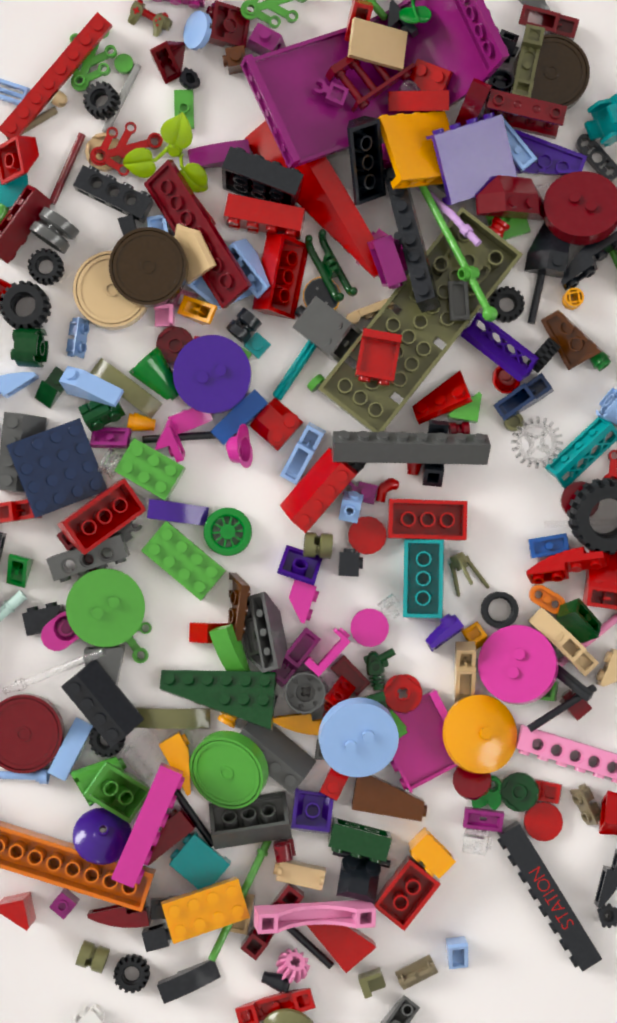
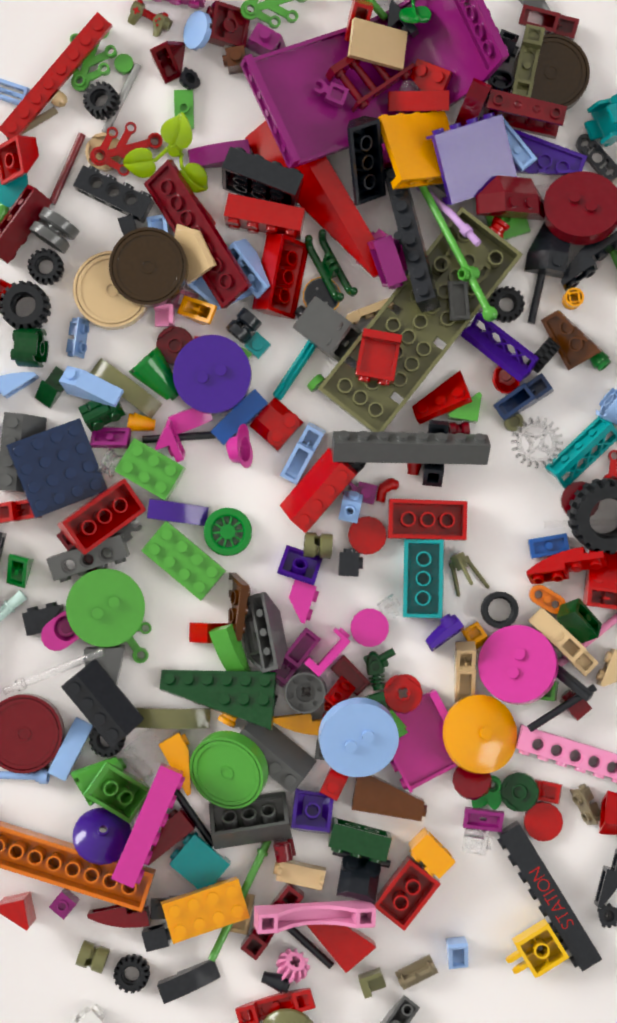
(536, 960): none -> yellow hinge

